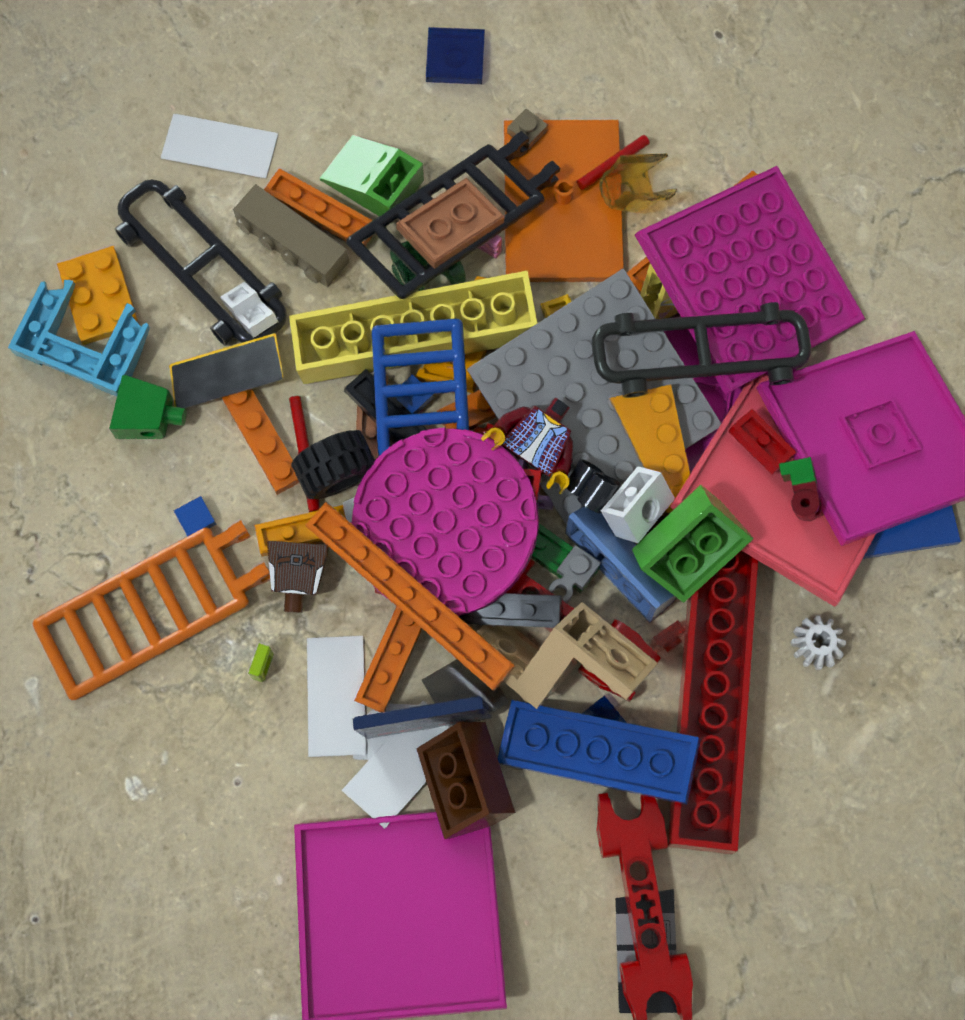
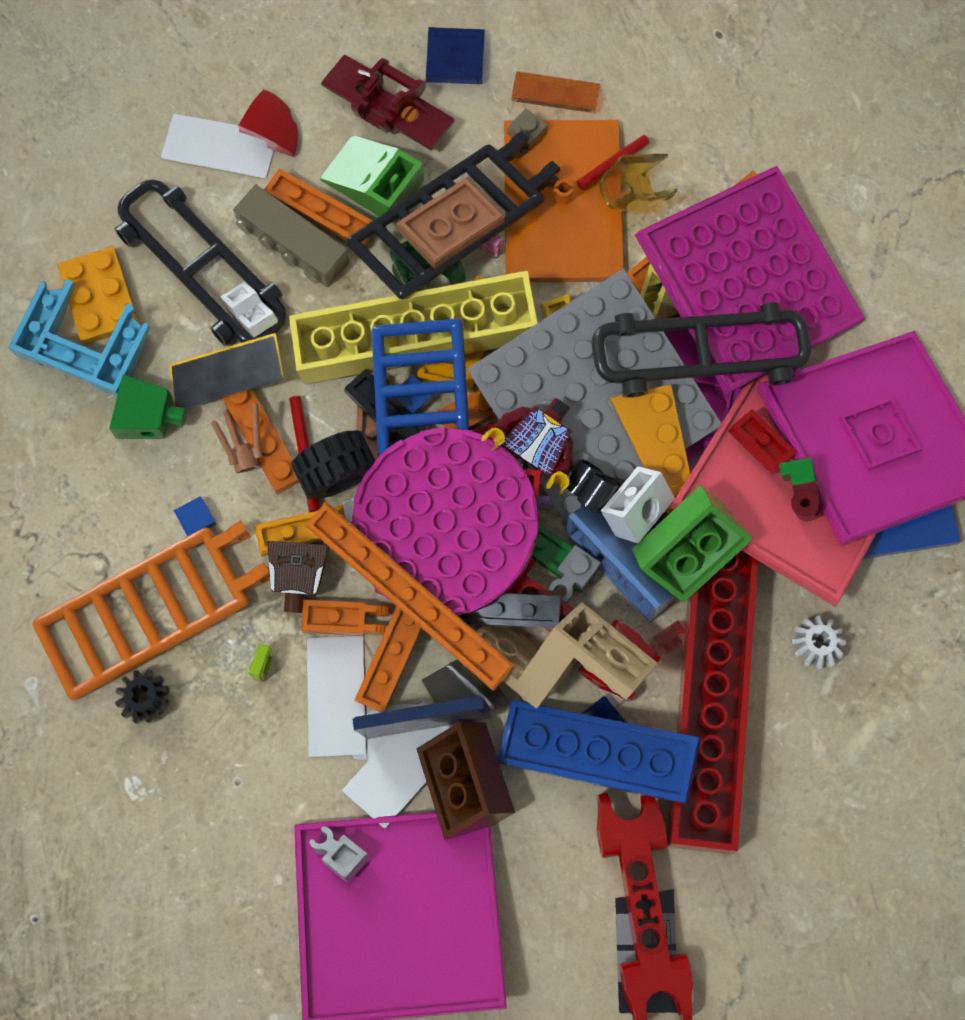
(131, 702): none -> black gear
(241, 456): none -> nougat plant
(271, 121): none -> red brick
(340, 856): none -> light grey plate
(341, 618): none -> orange hinge
(386, 111): none -> dark red piece
(555, 92): none -> clear orange tile

